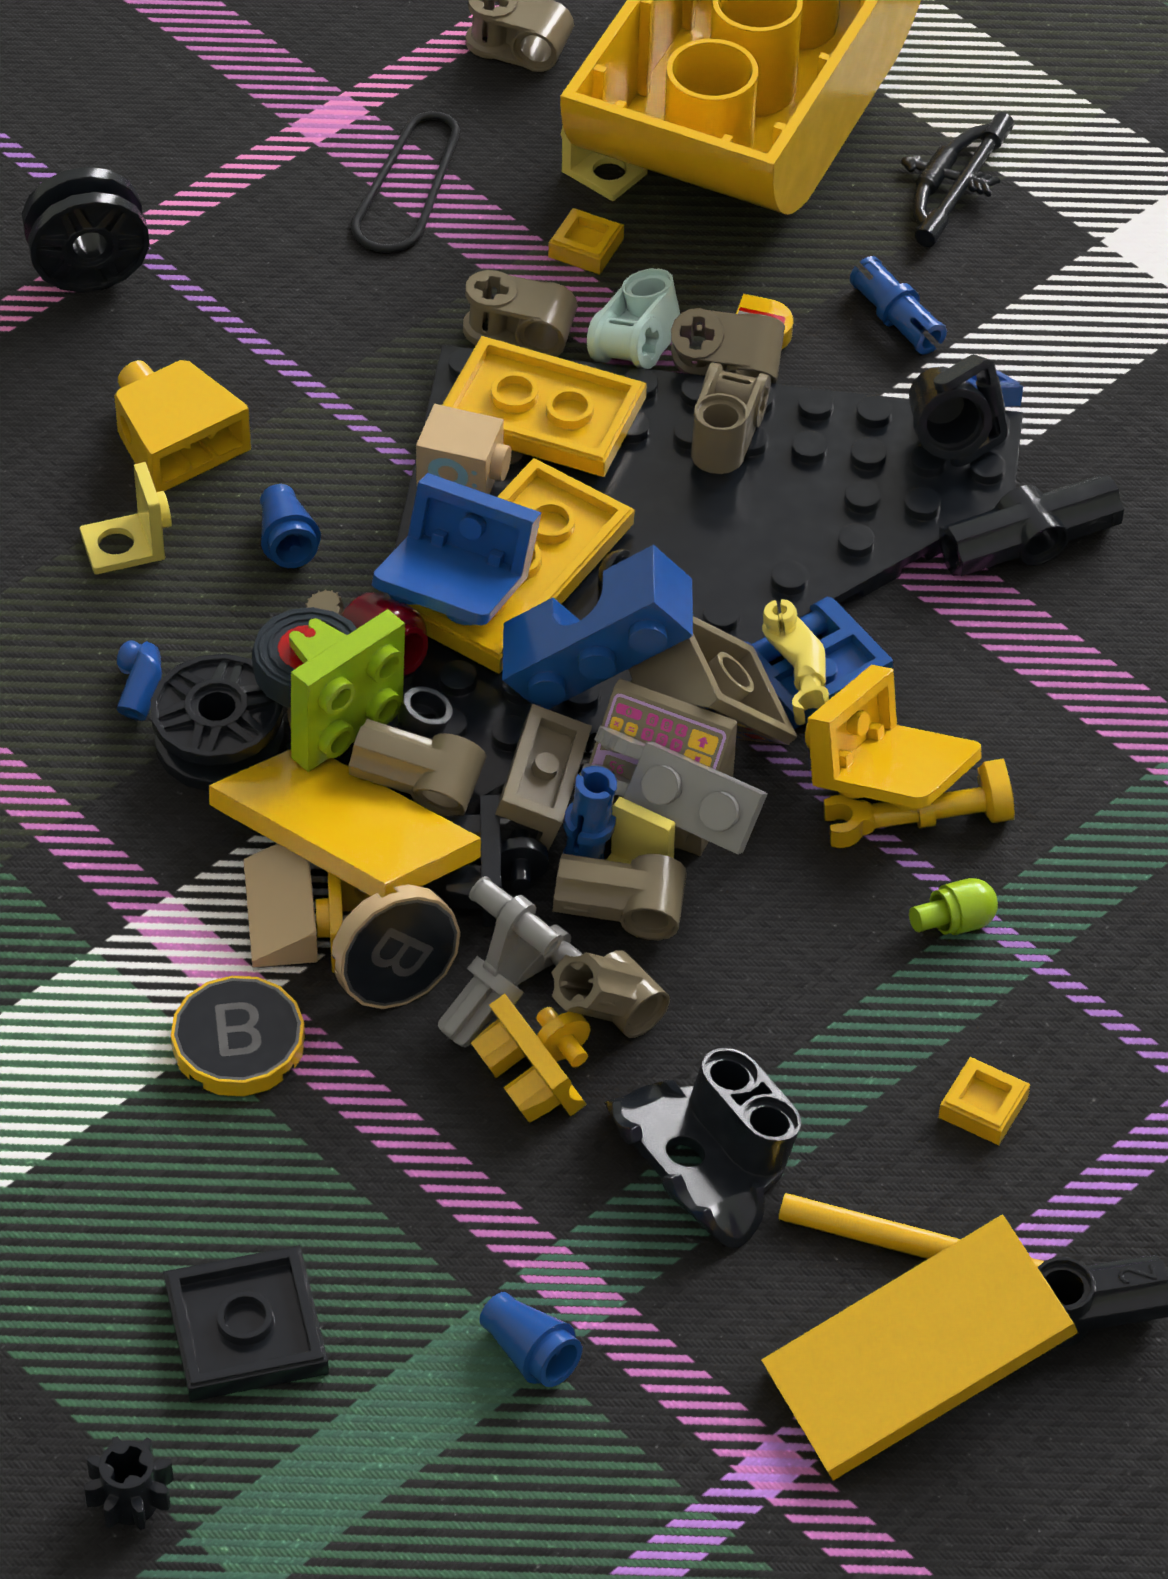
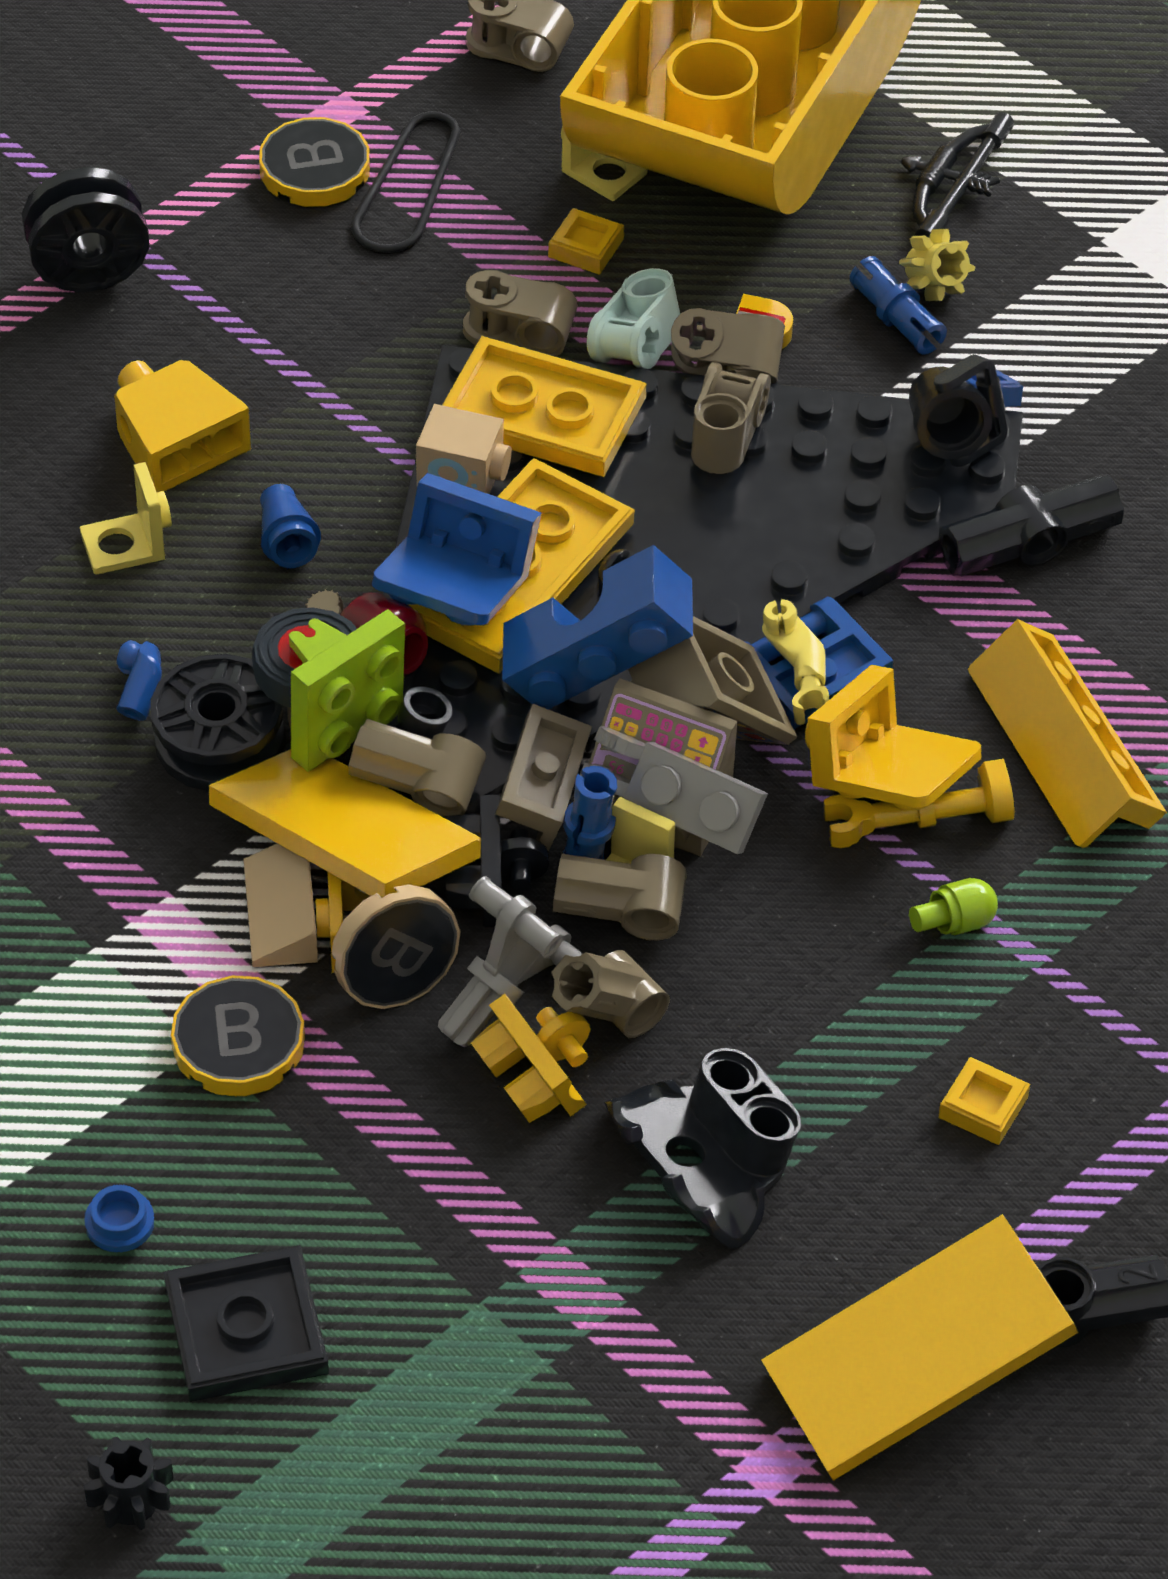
(119, 1219): none -> blue plate
(314, 161): none -> tile
(535, 1342): blue cone -> none
(865, 1227): yellow bar -> none
(937, 264): none -> light yellow gear
(1062, 734): none -> yellow panel

